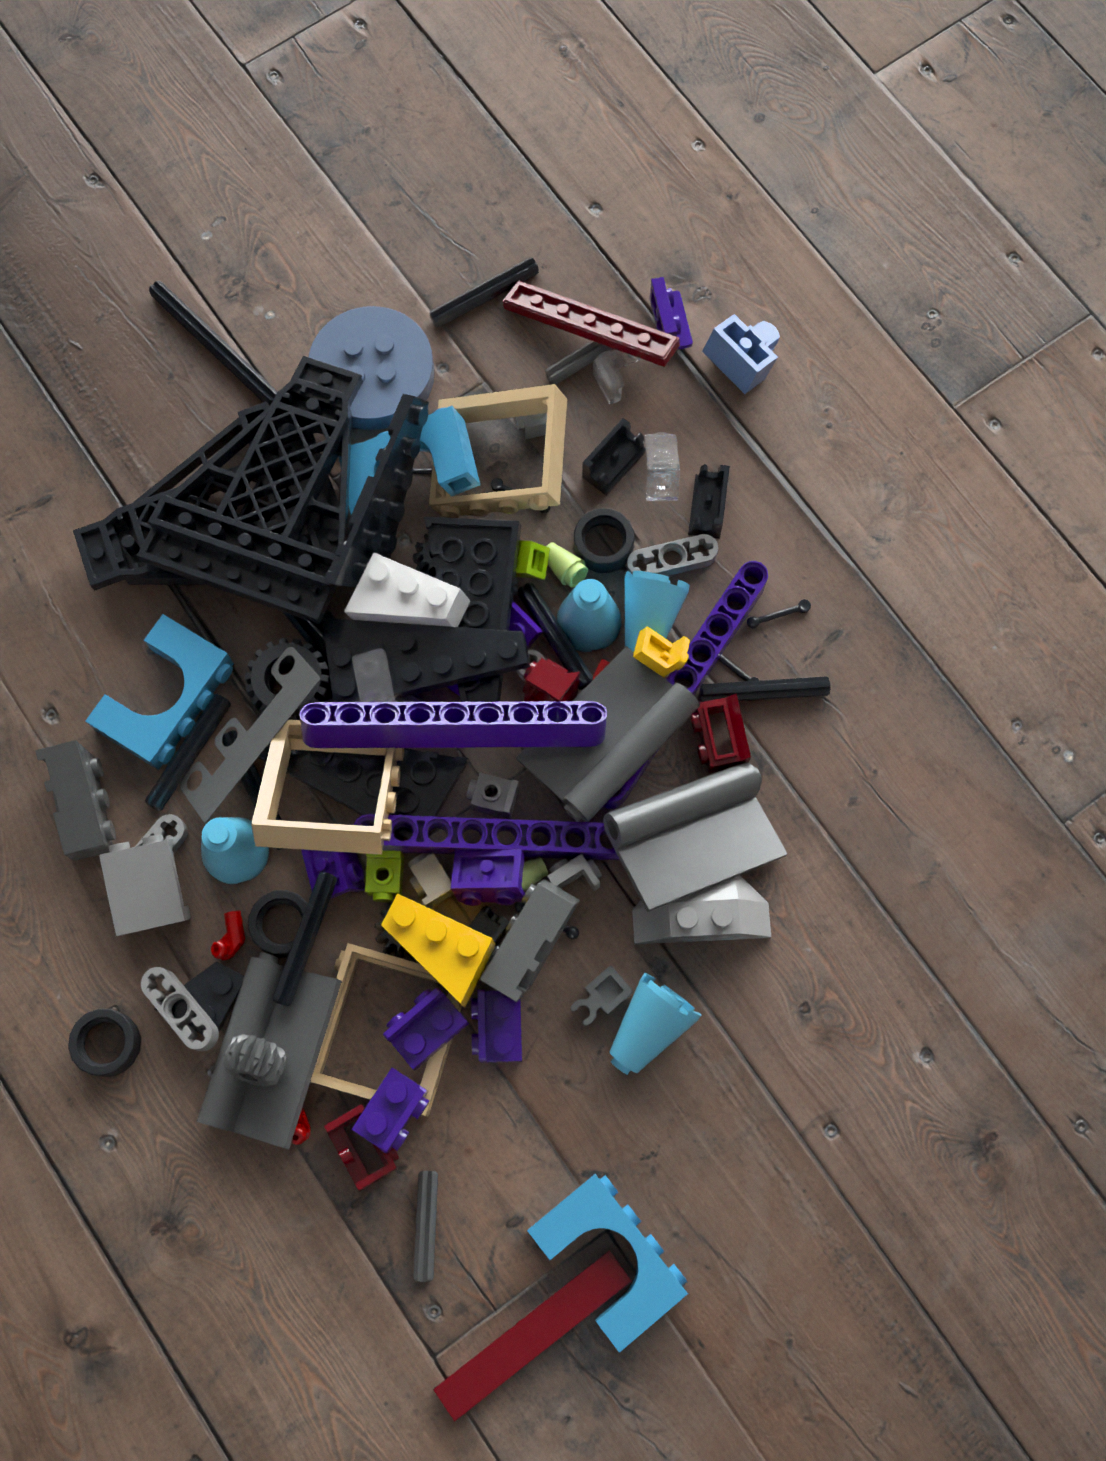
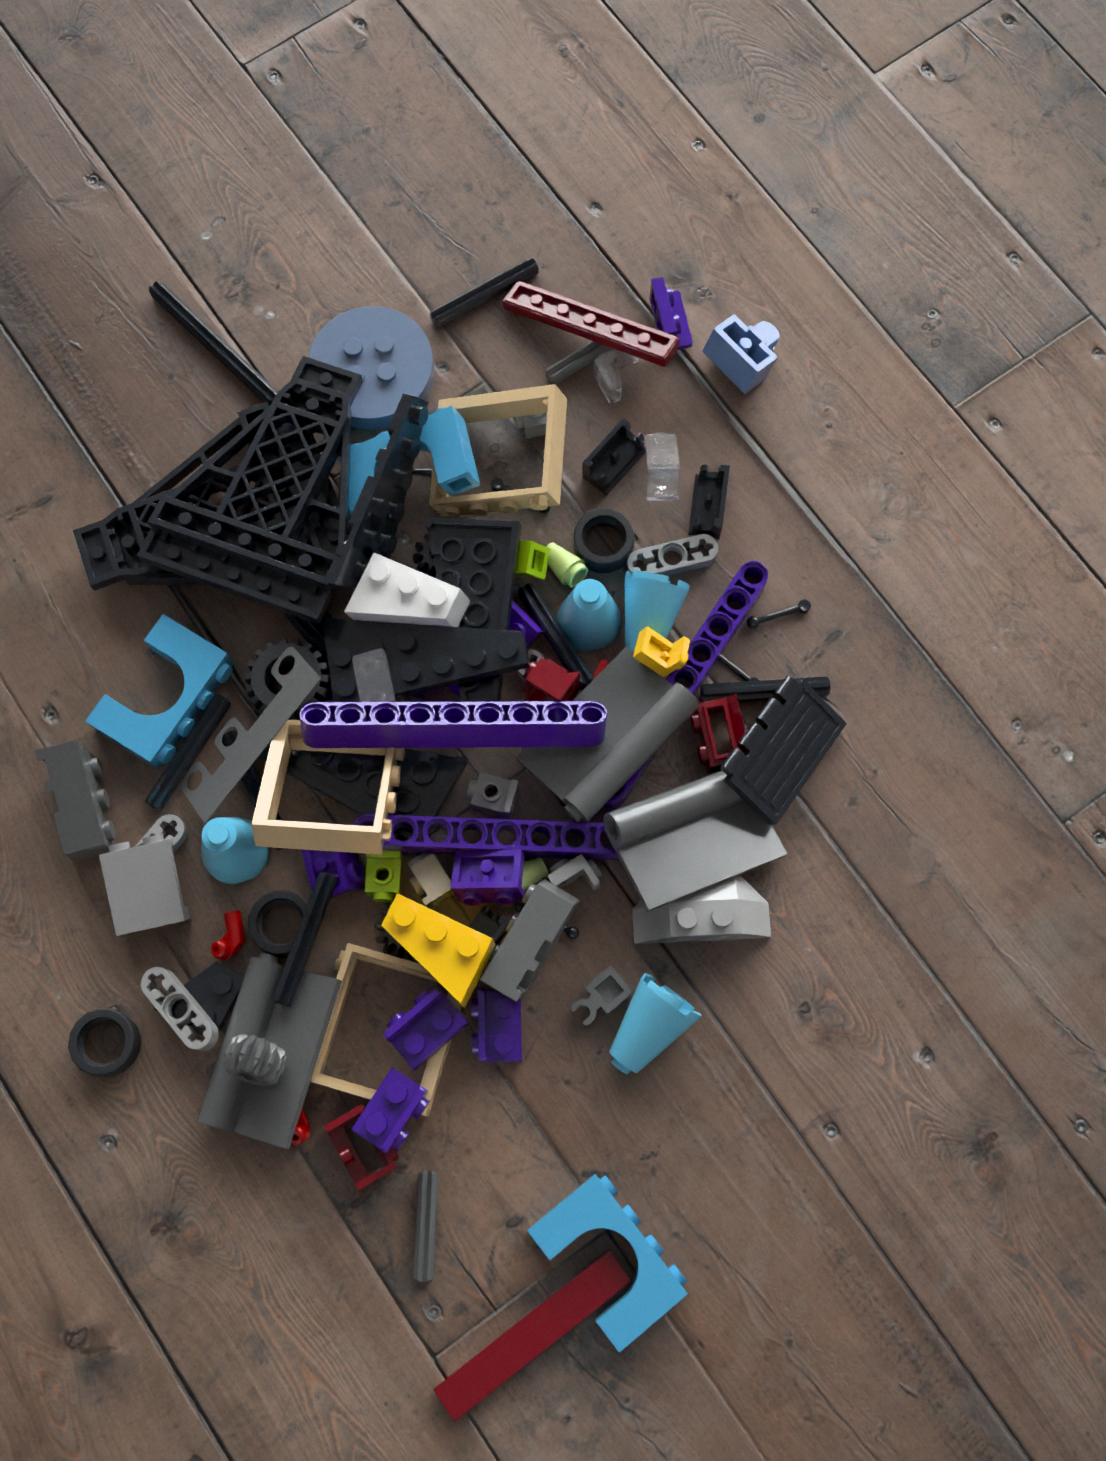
(783, 749): none -> black hinge

